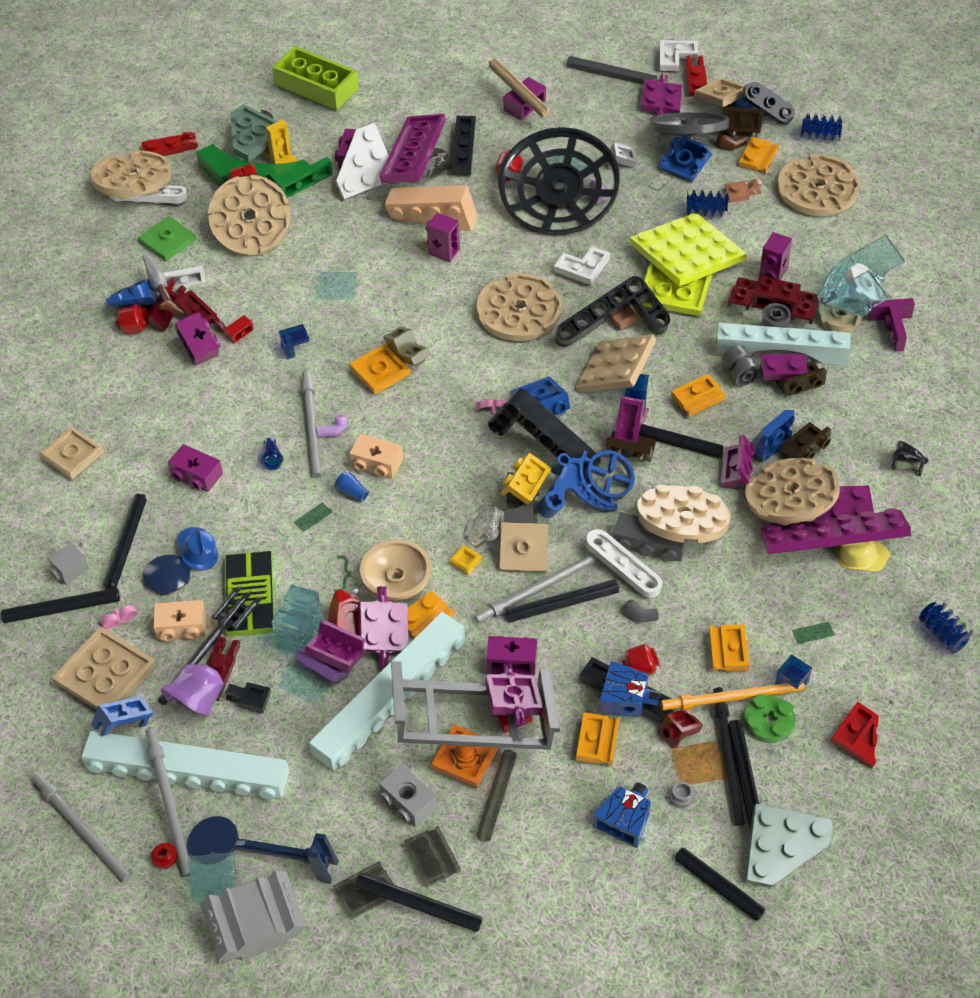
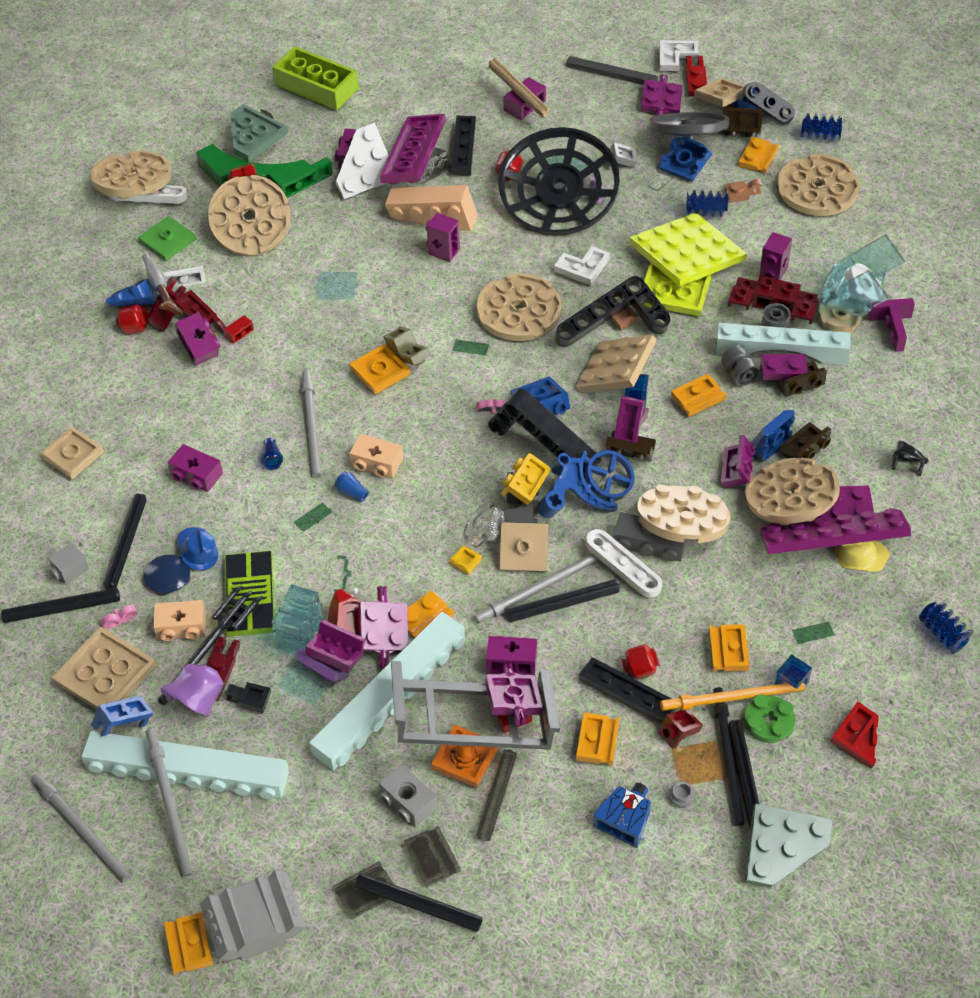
(166, 861): red plate -> none
(171, 144): red hinge -> none
(188, 943): none -> light orange plate
(212, 875): clear light blue piece -> none
(221, 836): dark blue piece -> none
(279, 144): yellow bracket -> none
(291, 337): clear blue panel -> none
(333, 430): lavender arm -> none
(392, 560): tan dish -> none
(470, 347): none -> clear green window
(626, 692): blue torso -> none
(638, 613): dark grey arm -> none
(682, 441): black axle -> none
(720, 884): black axle -> none
(730, 143): reddish brown arm -> none

